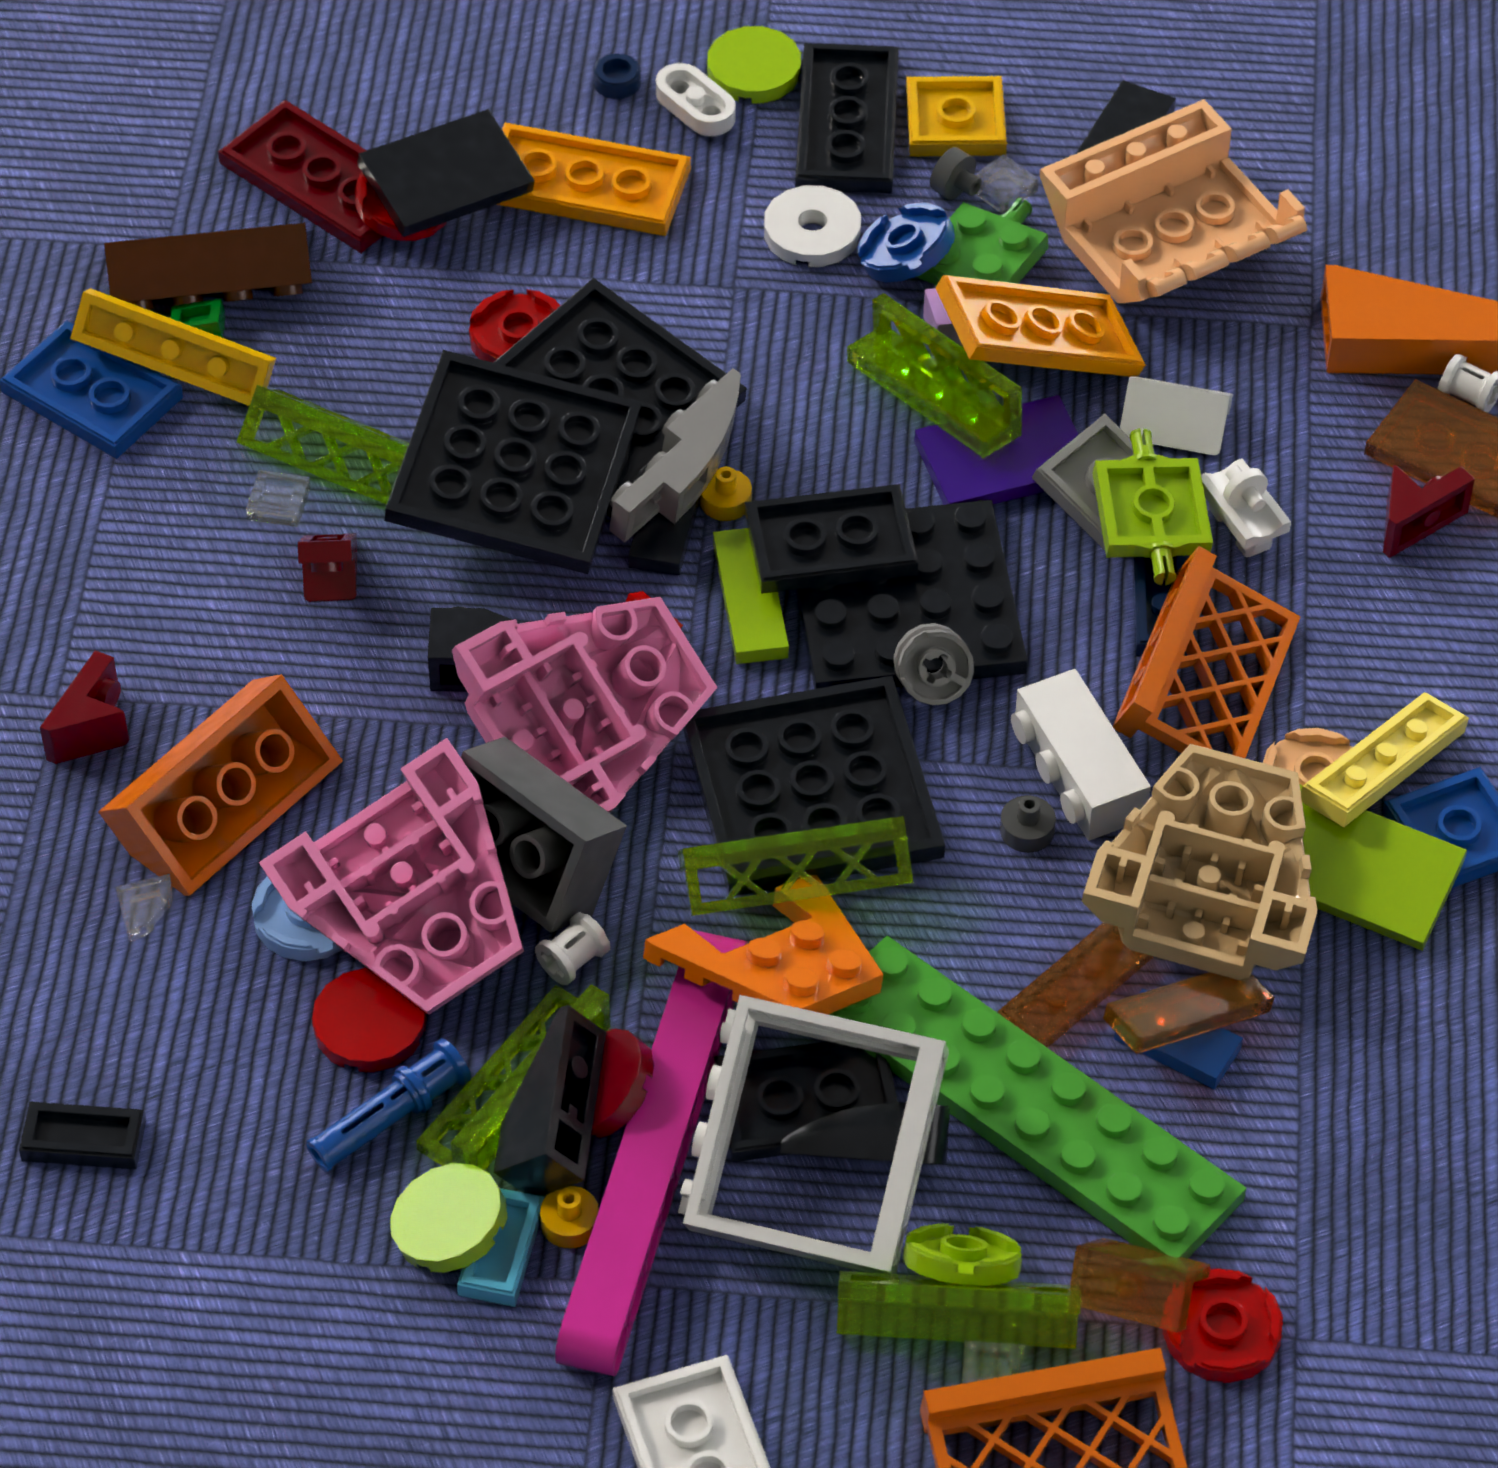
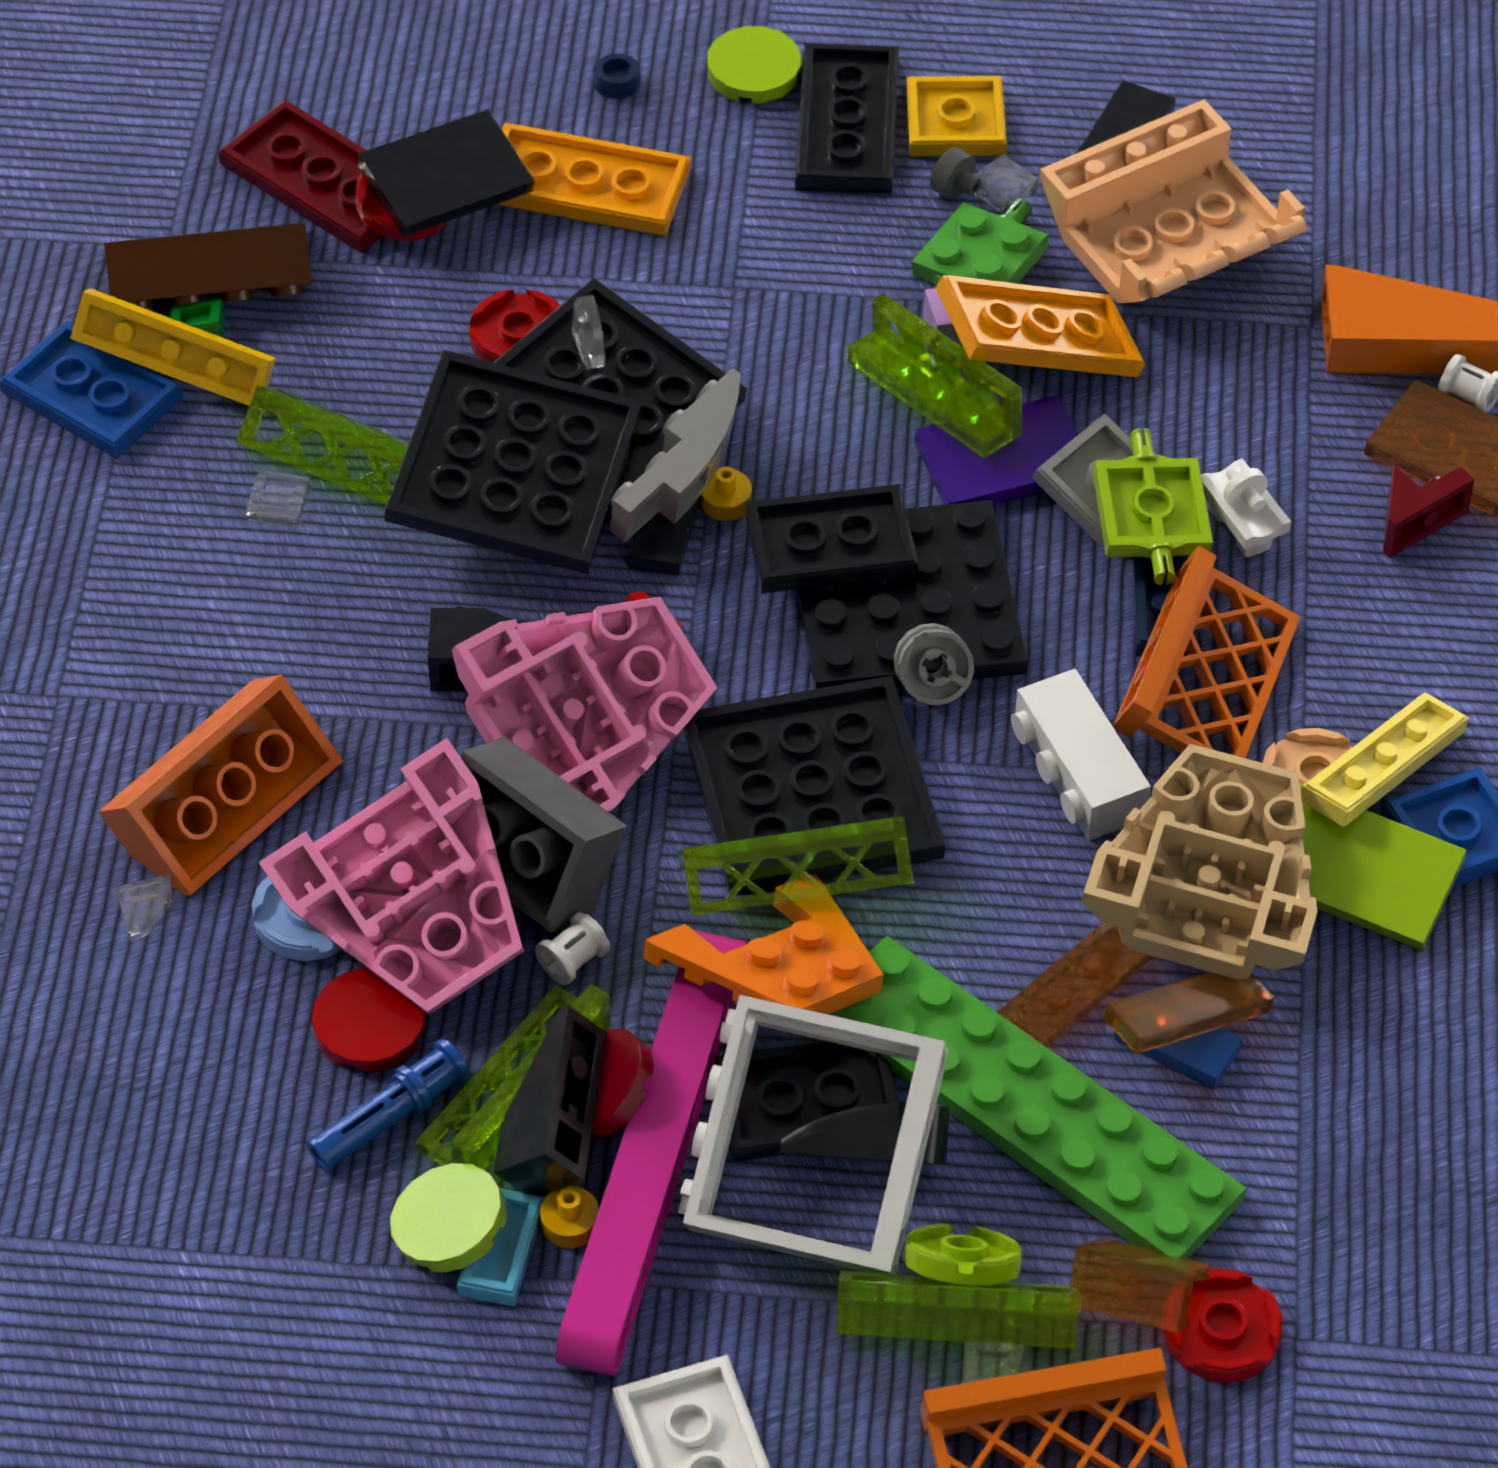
(82, 1135): black tile -> none
(86, 714): dark red slope -> none
(329, 566): dark red slope -> none
(588, 332): none -> clear tile
(695, 99): white plate -> none
(752, 617): lime tile -> none
(812, 205): white tile -> none
(906, 243): blue tile -> none
(1027, 823): dark grey tile -> none
(1176, 414): white panel -> none

